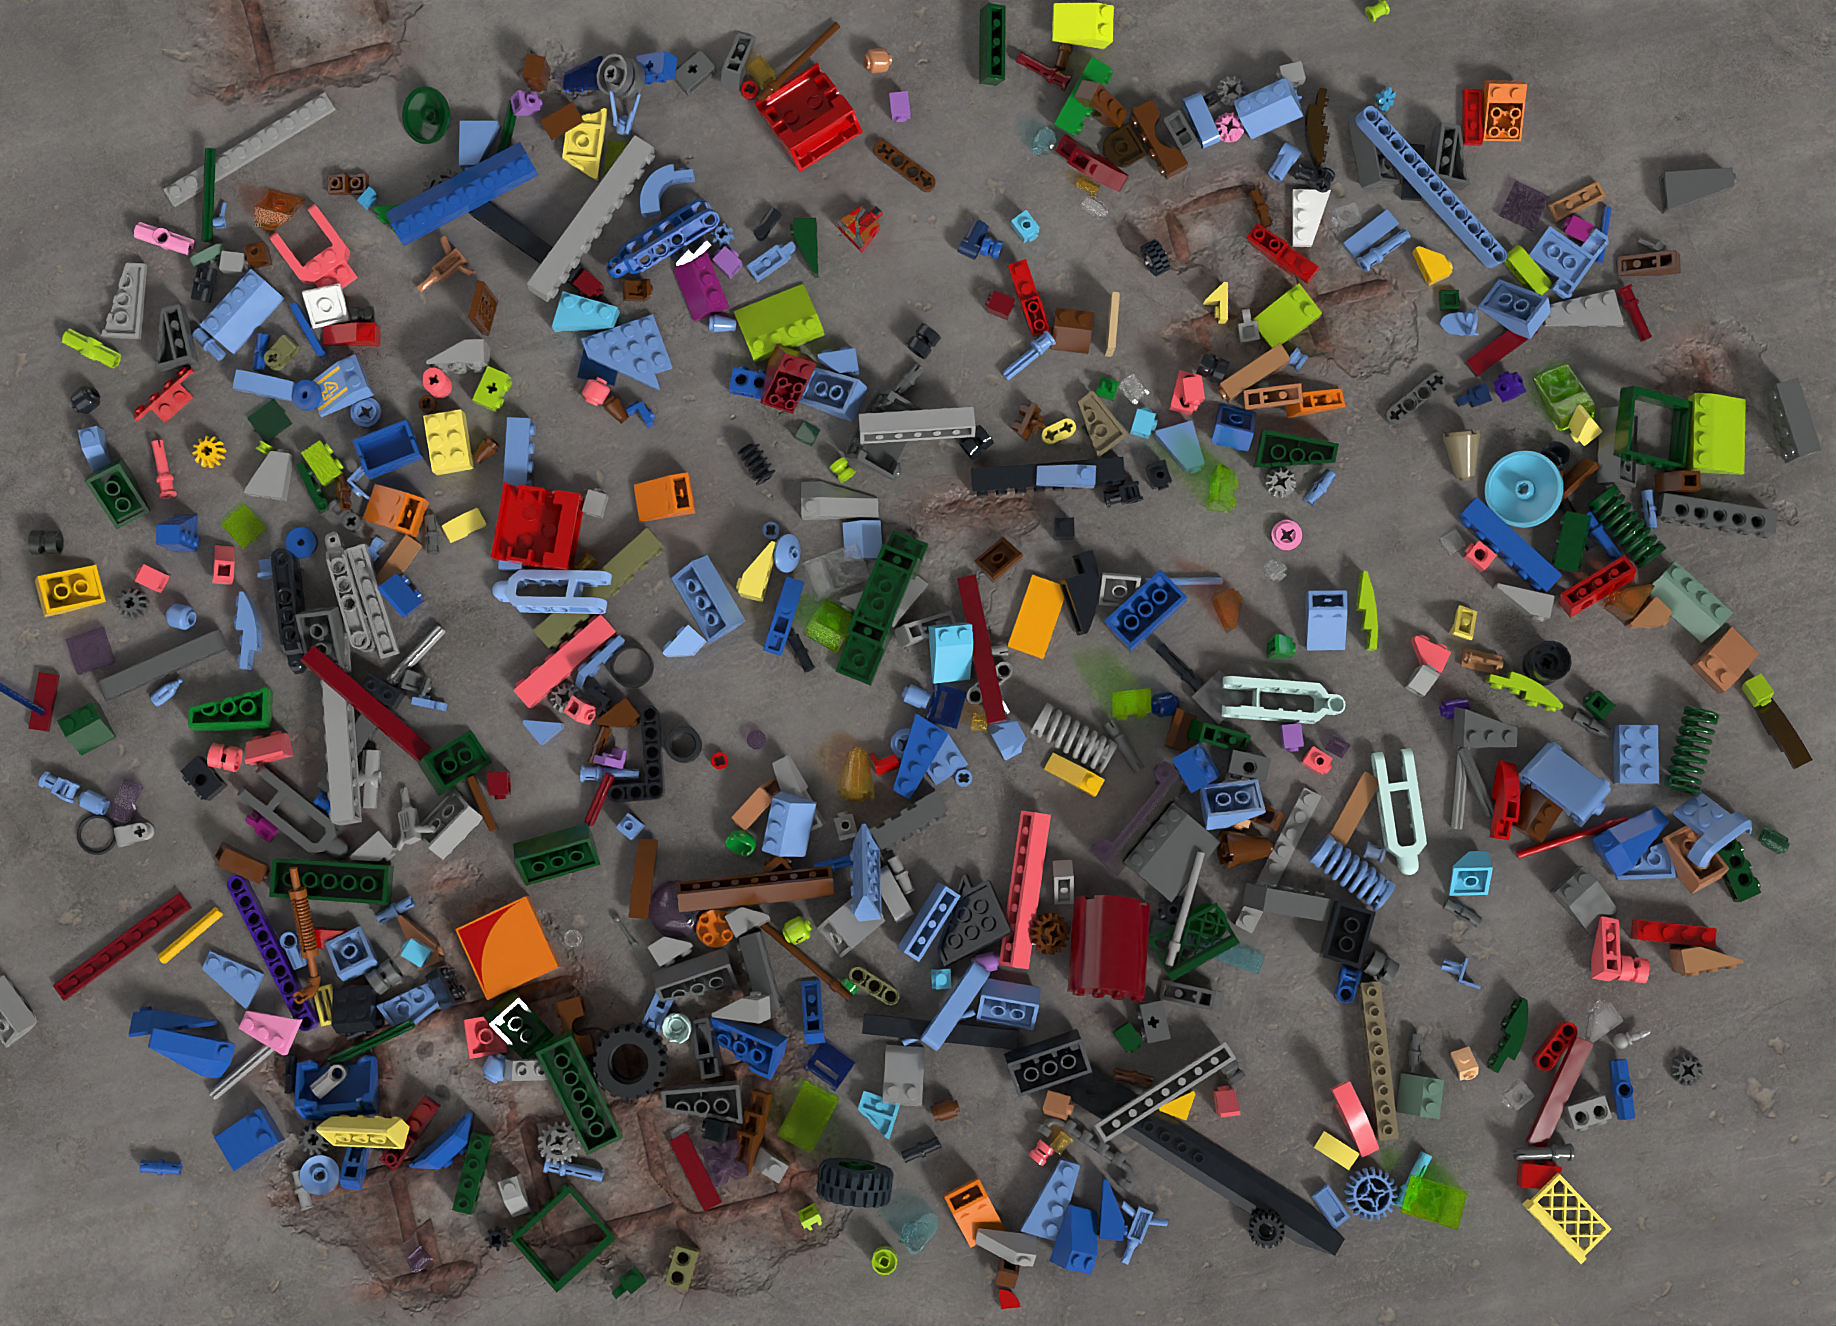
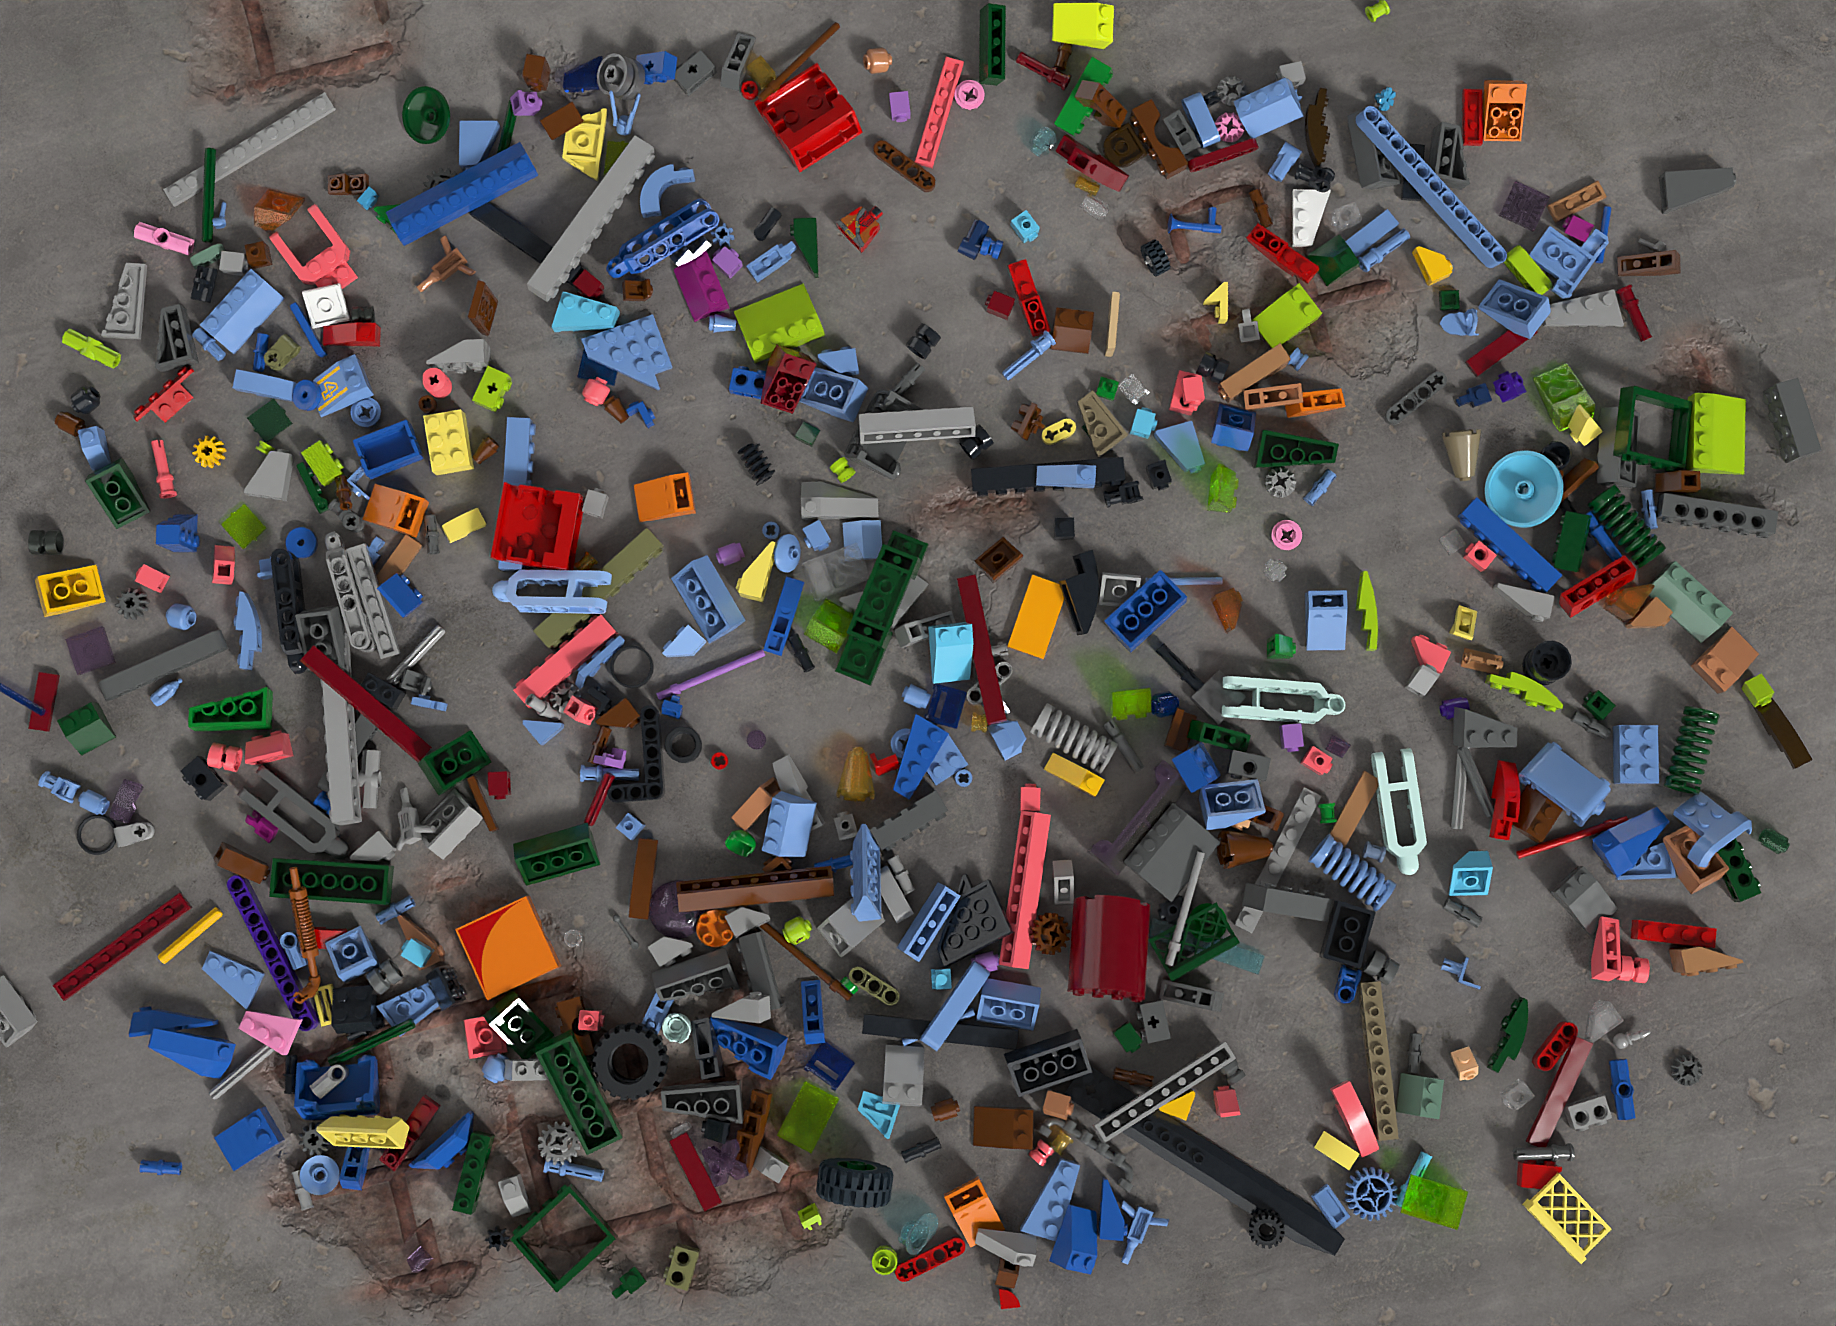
(69, 423): none -> reddish brown brick
(543, 708): none -> light grey pin
(591, 1020): none -> coral bracket
(672, 708): none -> blue tile
(677, 688): none -> medium lavender bar
(730, 554): none -> medium lavender brick
(816, 536): none -> medium blue brick
(931, 1261): none -> red beam
(939, 112): none -> coral tile
(965, 87): none -> bright pink gear
(1003, 1127): none -> reddish brown slope
(1030, 798): none -> coral brick
(1204, 227): none -> blue piece
(1222, 155): none -> dark red beam
(1327, 813): none -> green bush
(1334, 260): none -> dark green slope

